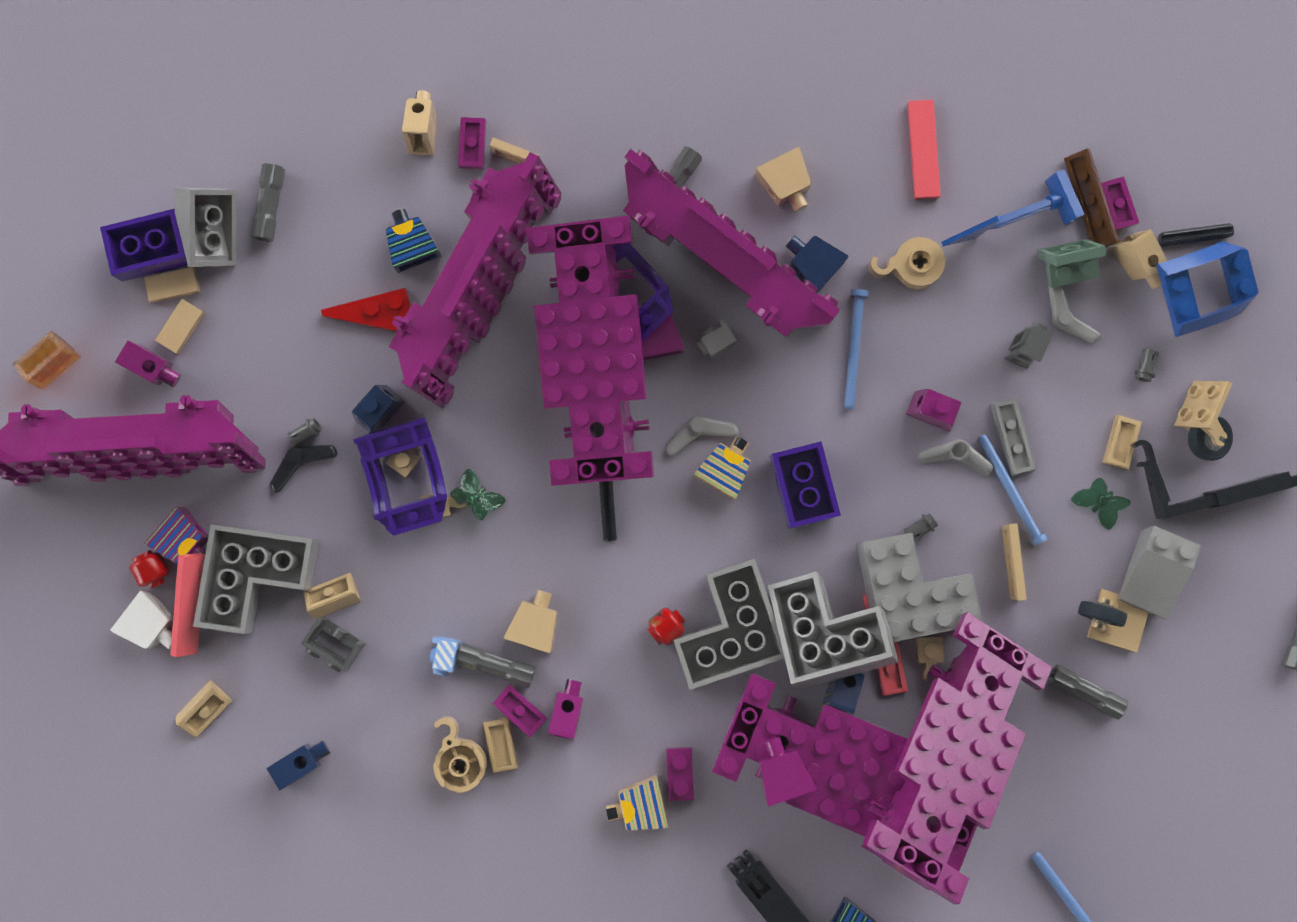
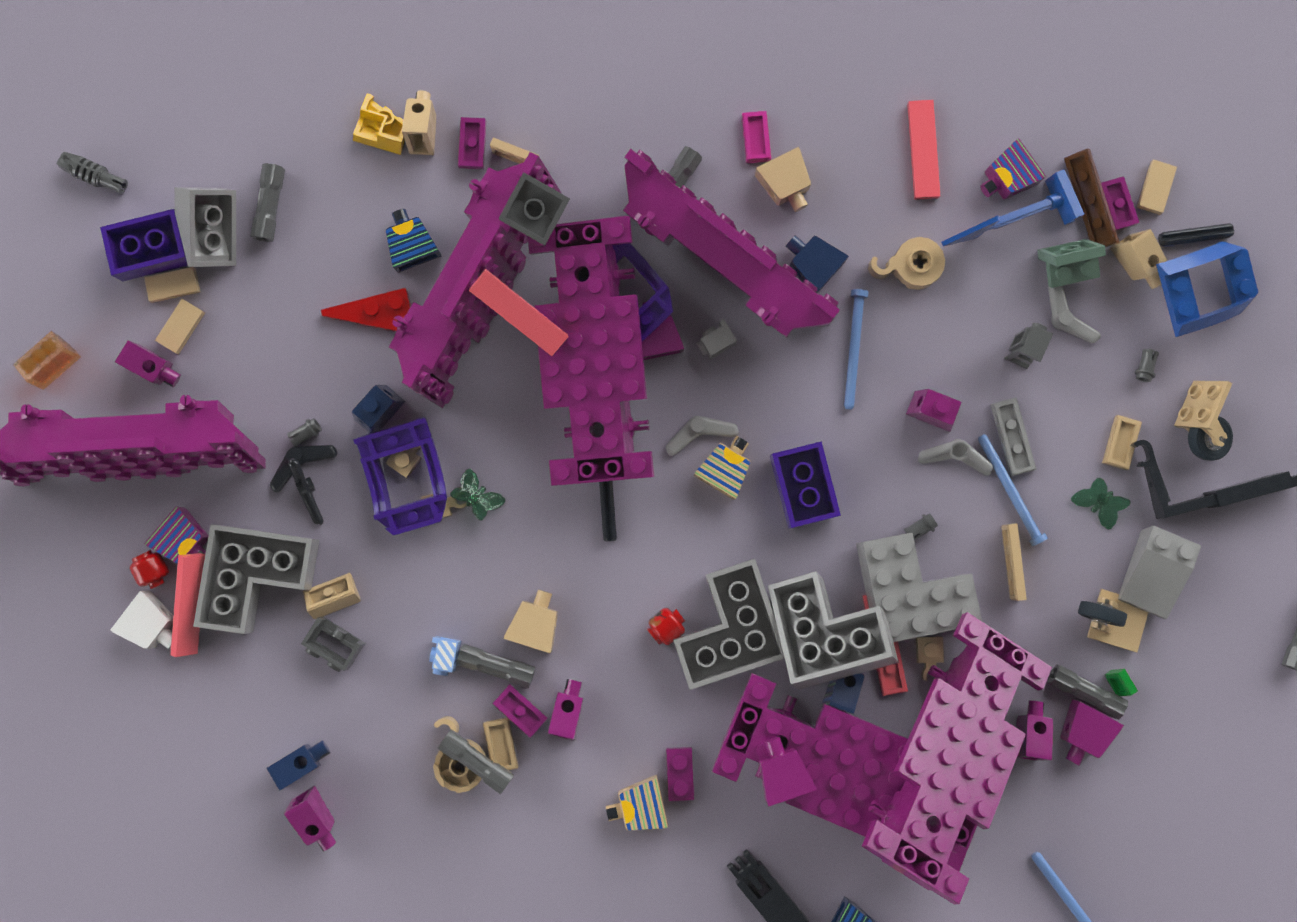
(91, 172): none -> dark grey hinge
(202, 709): tan slope -> none
(305, 487): none -> black piece
(311, 818): none -> magenta torso
(379, 127): none -> yellow slope
(460, 750): none -> dark grey axle
(518, 312): none -> coral tile
(534, 208): none -> dark grey slope
(756, 137): none -> dark pink tile
(1012, 172): none -> torso
(1038, 731): none -> magenta torso
(1087, 731): none -> magenta torso
(1121, 682): none -> green tile
(1156, 187): none -> tan tile

